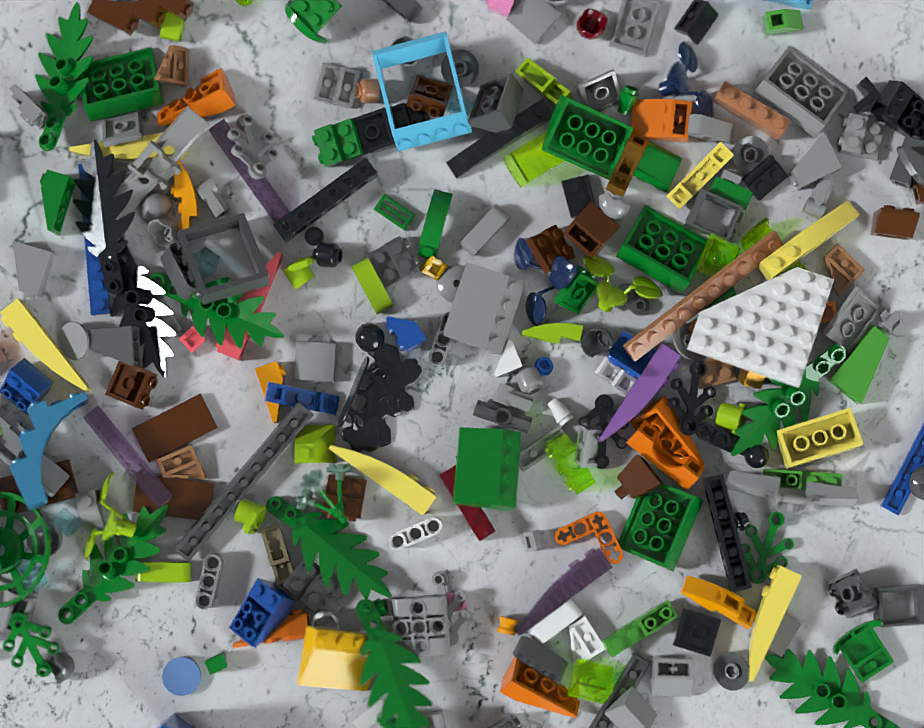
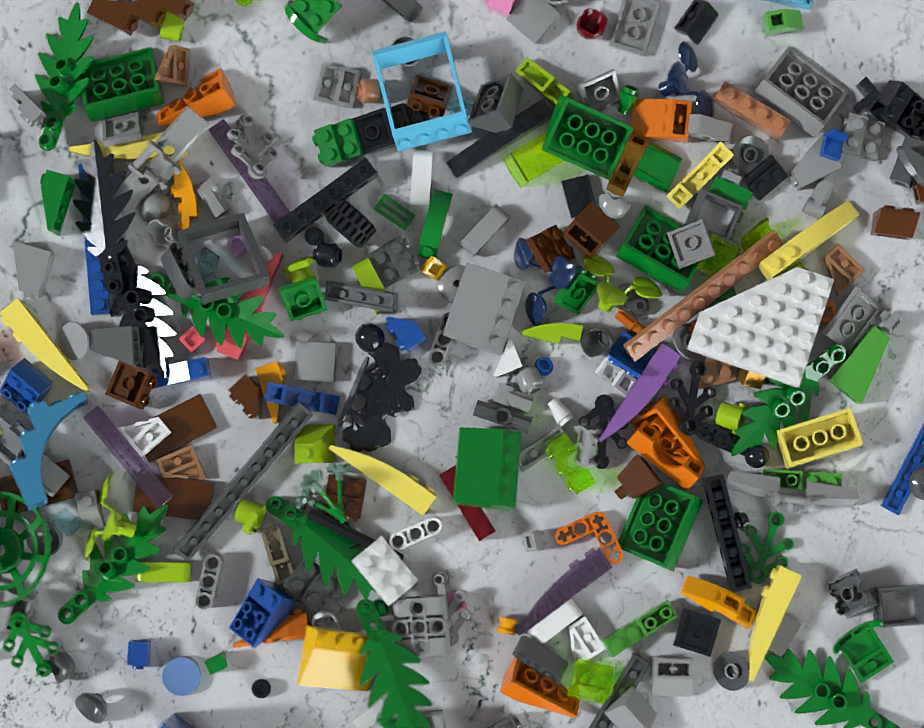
(32, 576): clear light blue panel -> none
(92, 707): none -> dark grey piece
(138, 653): none -> blue brick
(145, 435): none -> white wing
(184, 372): none -> blue slope
(236, 245): none -> lavender tile
(248, 394): none -> reddish brown slope
(261, 688): none -> black plate
(303, 298): none -> green plate
(343, 529): none -> black axle
(350, 223): none -> black tyre
(361, 296): none -> dark grey tile
(384, 570): none -> white plate
(421, 177): none -> white beam
(462, 59): dark grey dish -> none
(630, 322): none -> orange axle
(691, 243): none -> light grey plate
(833, 144): none -> blue bracket

